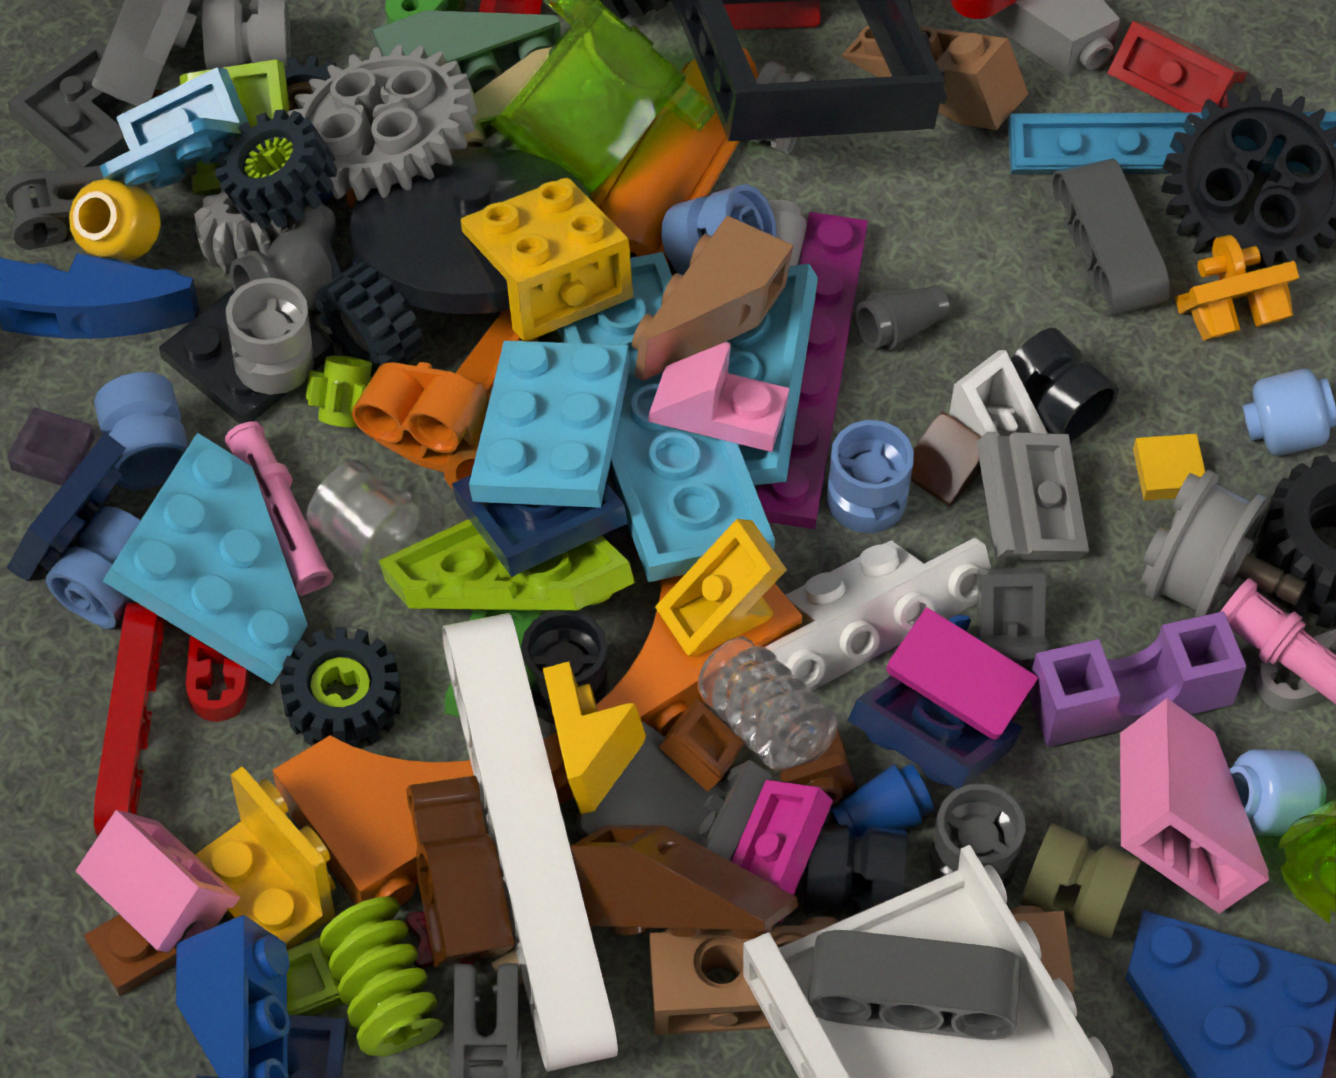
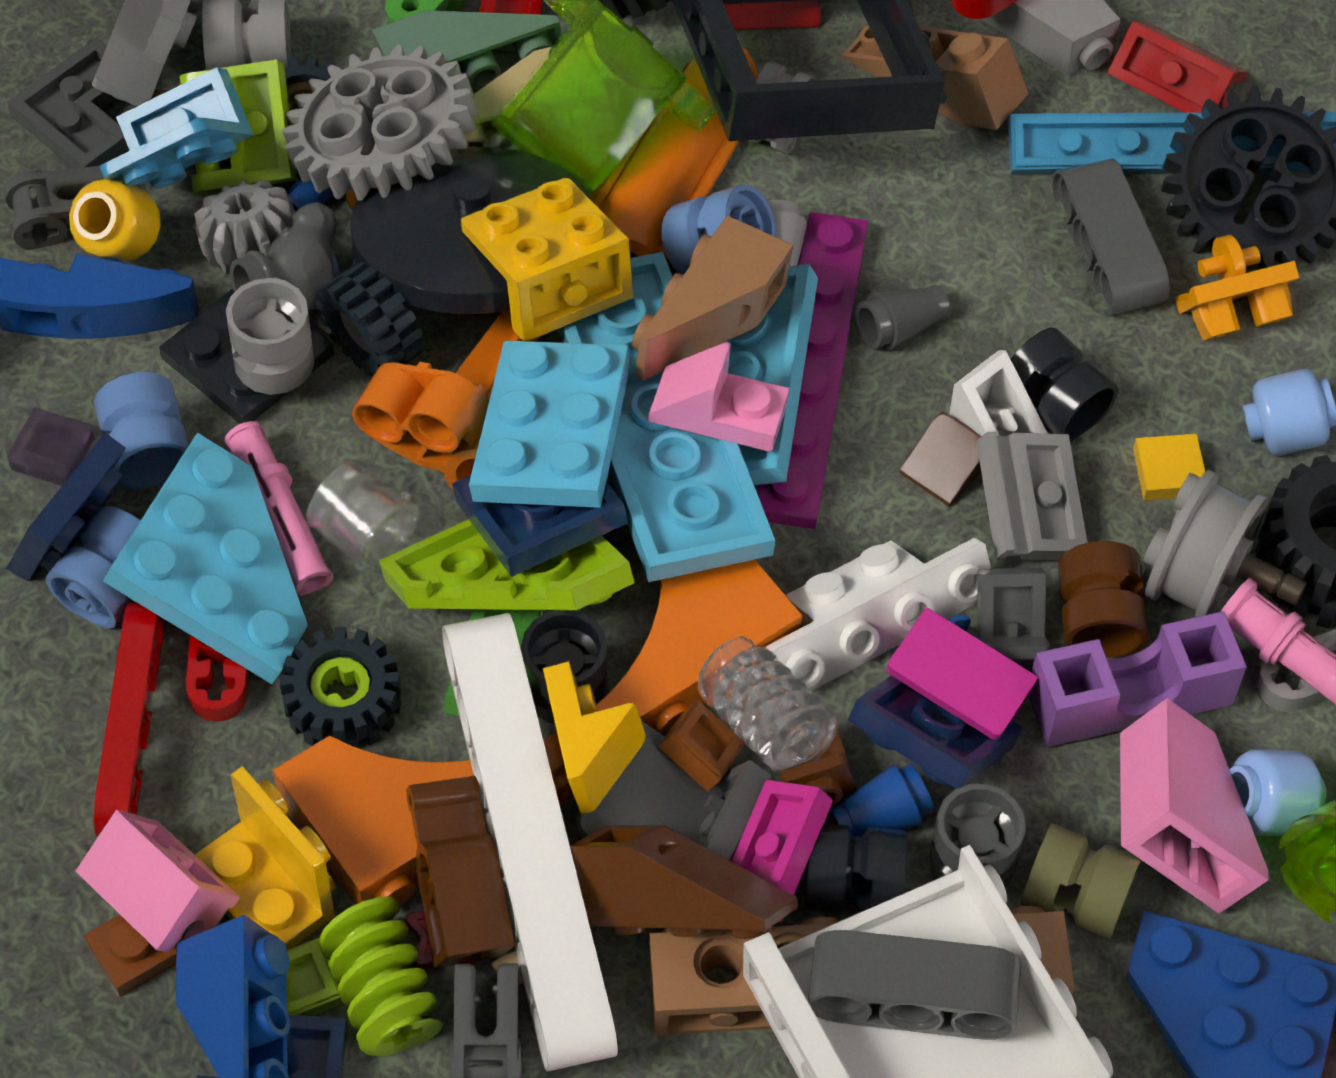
(299, 161): black bush -> none
(338, 389): lime gear -> none
(723, 590): yellow slope -> none
(869, 476): medium blue wheel -> none
(1104, 597): none -> reddish brown wheel

